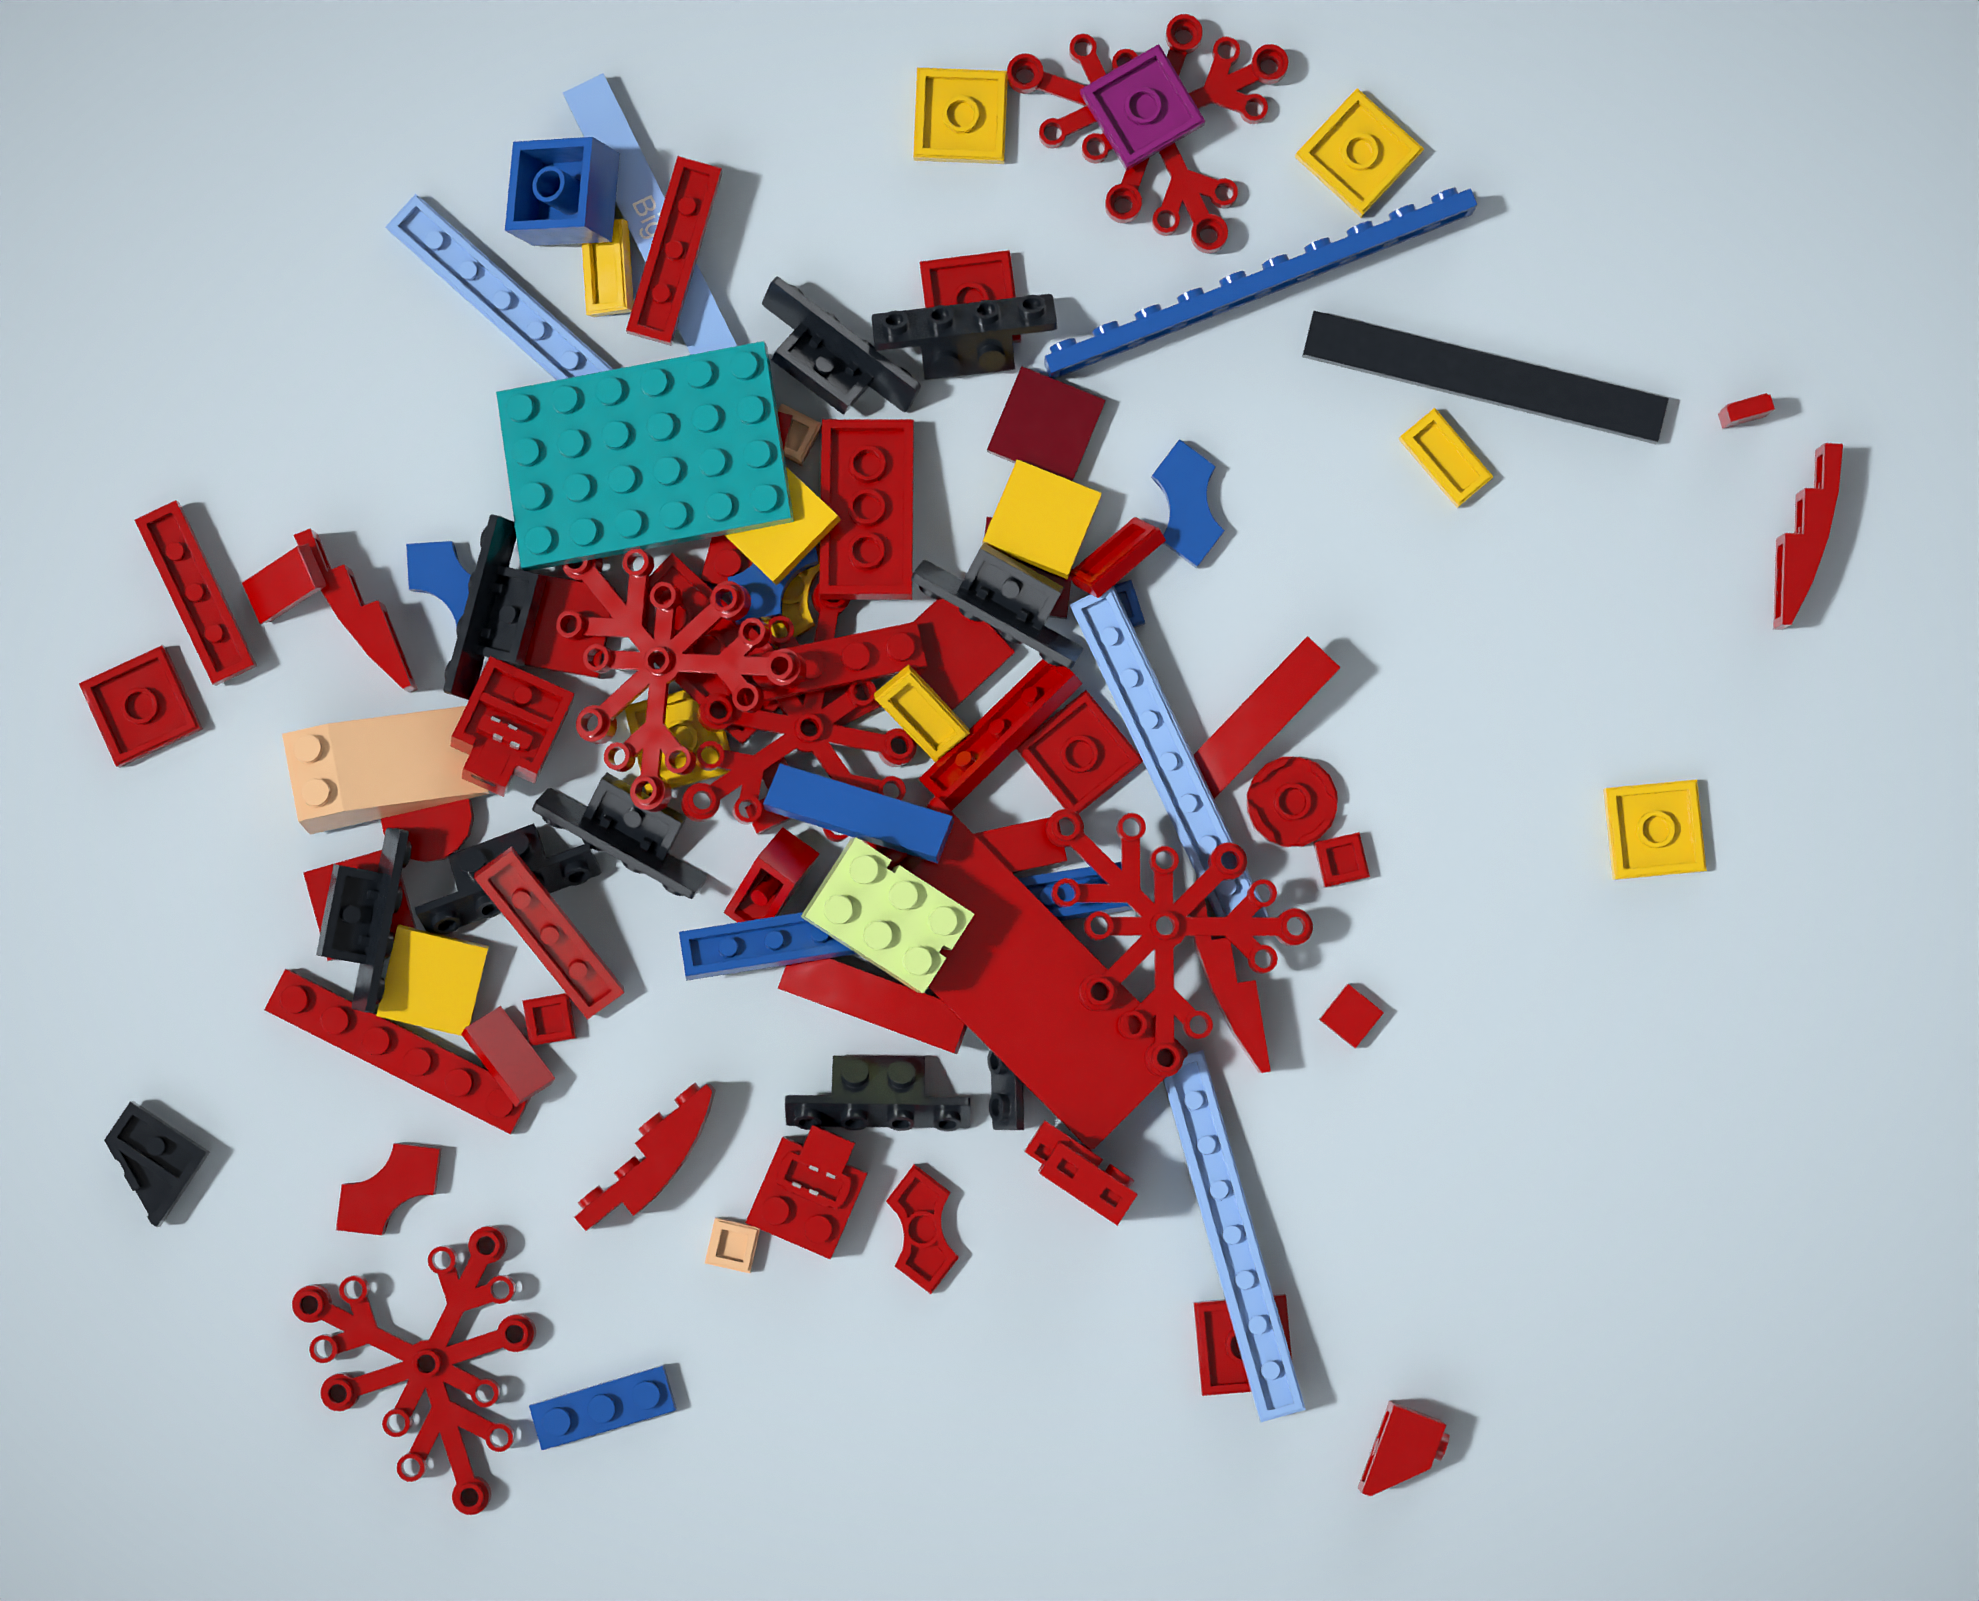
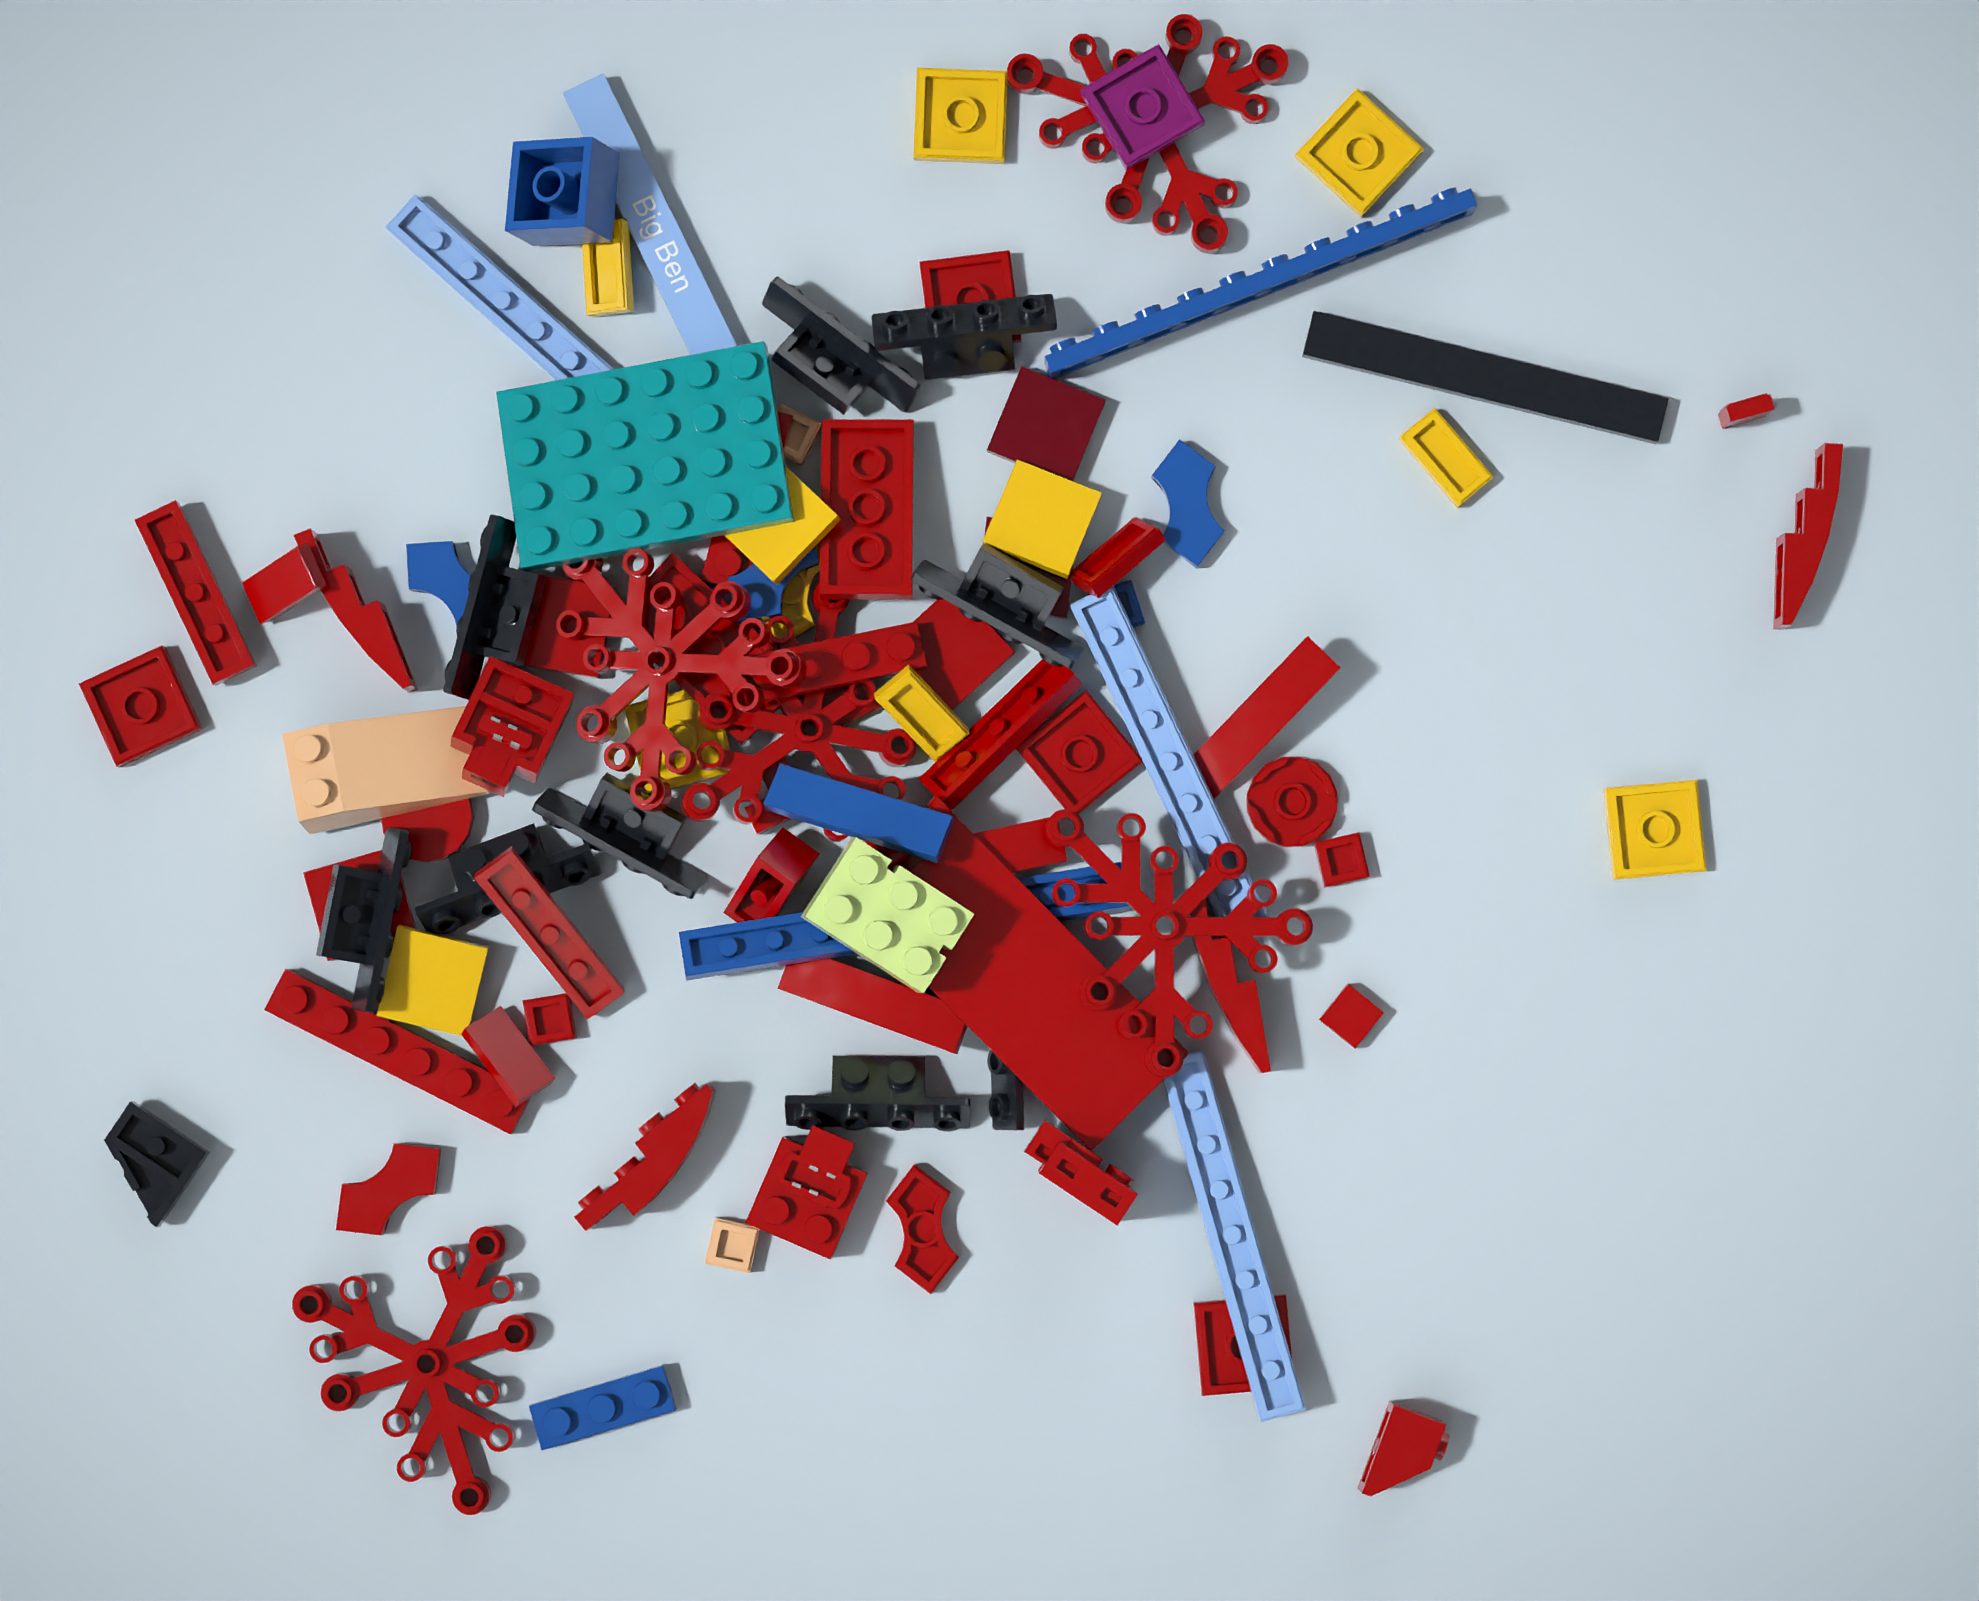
(674, 251): red plate -> none

